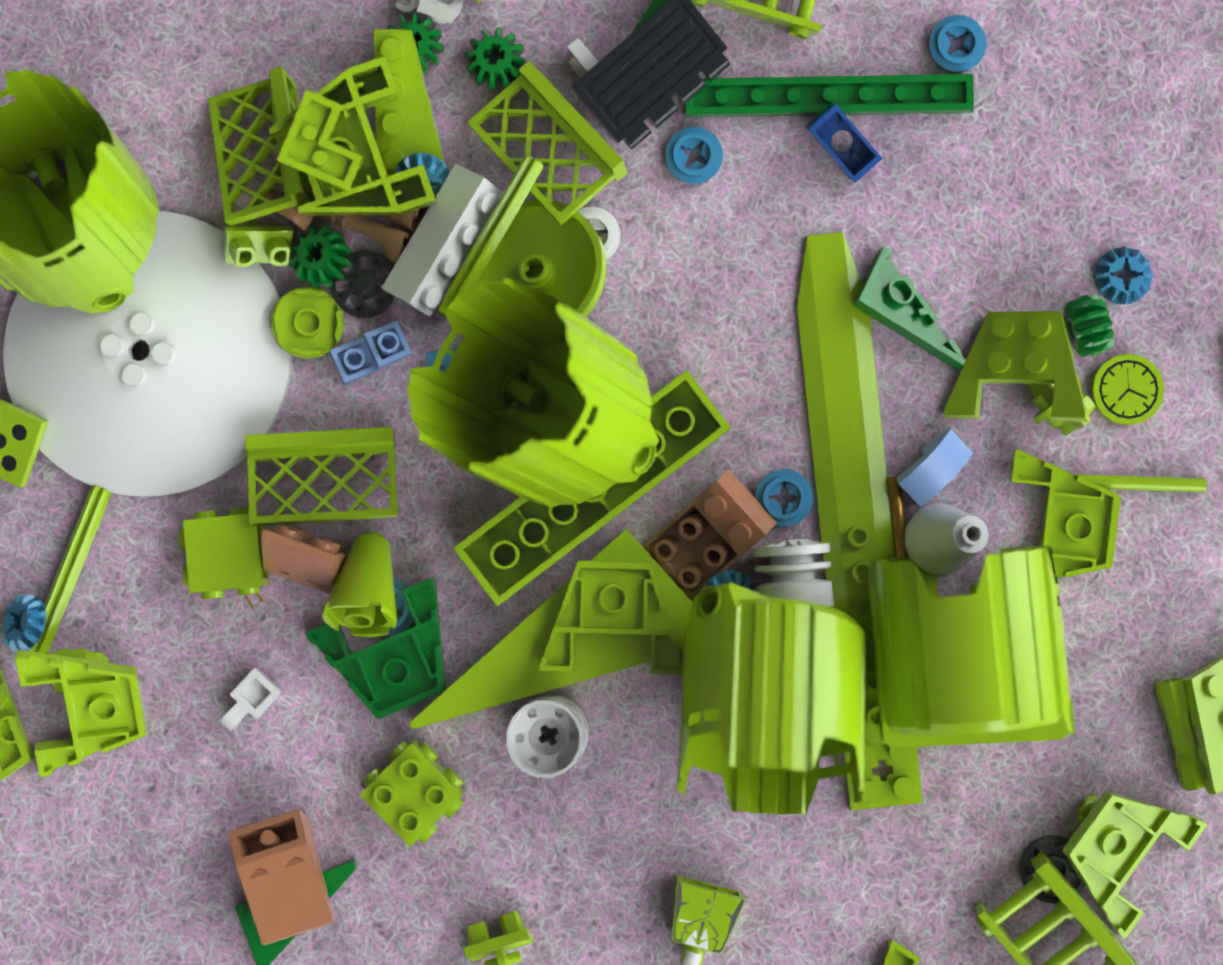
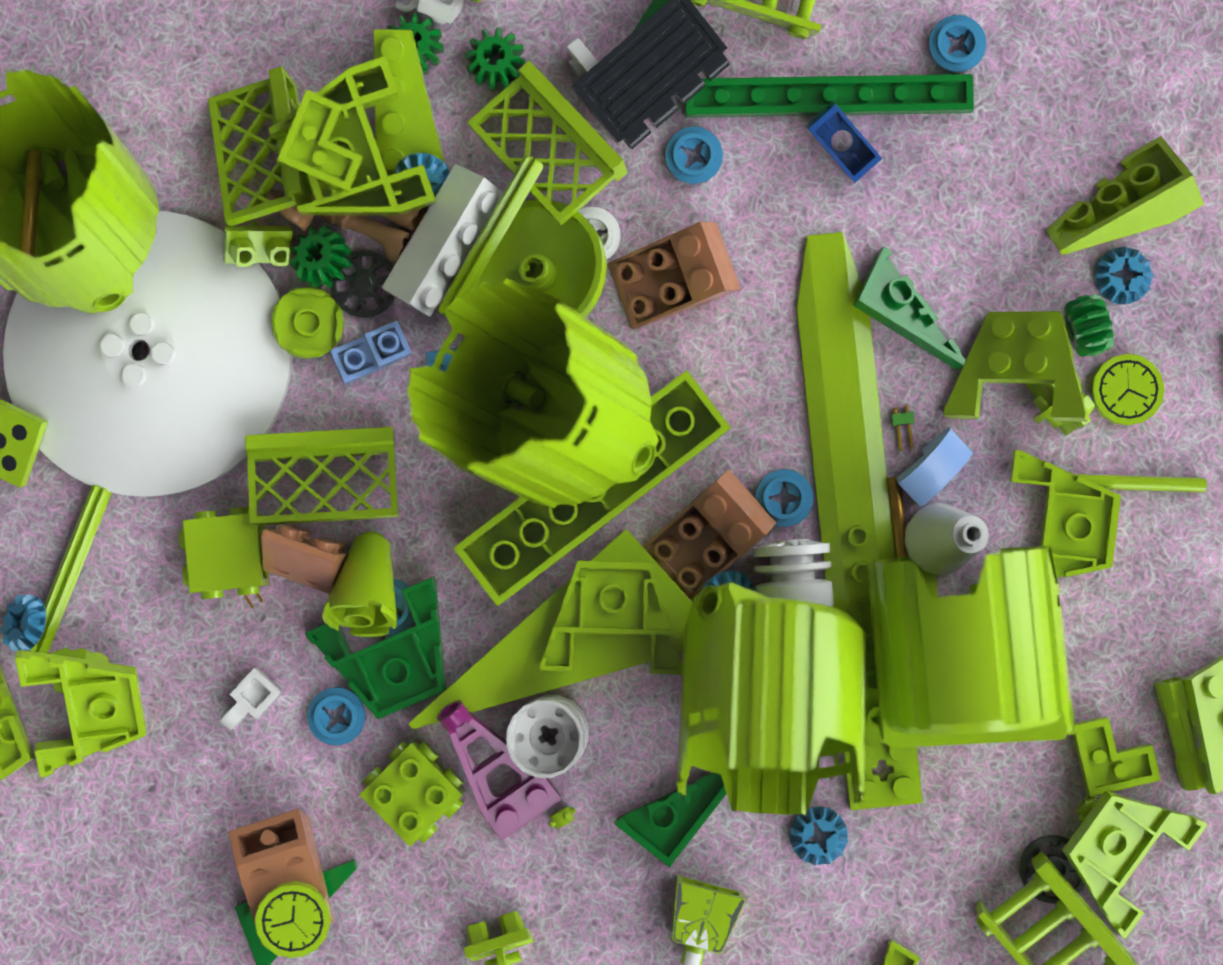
(30, 202): none -> pearl gold bar
(293, 919): none -> lime tile
(320, 719): none -> dark azure gear
(515, 805): none -> plate
(561, 817): none -> lime piece
(673, 820): none -> green wing
(674, 274): none -> nougat slope
(803, 828): none -> dark azure gear
(901, 419): none -> piece
(1107, 768): none -> lime plate
(1144, 196): none -> lime wedge

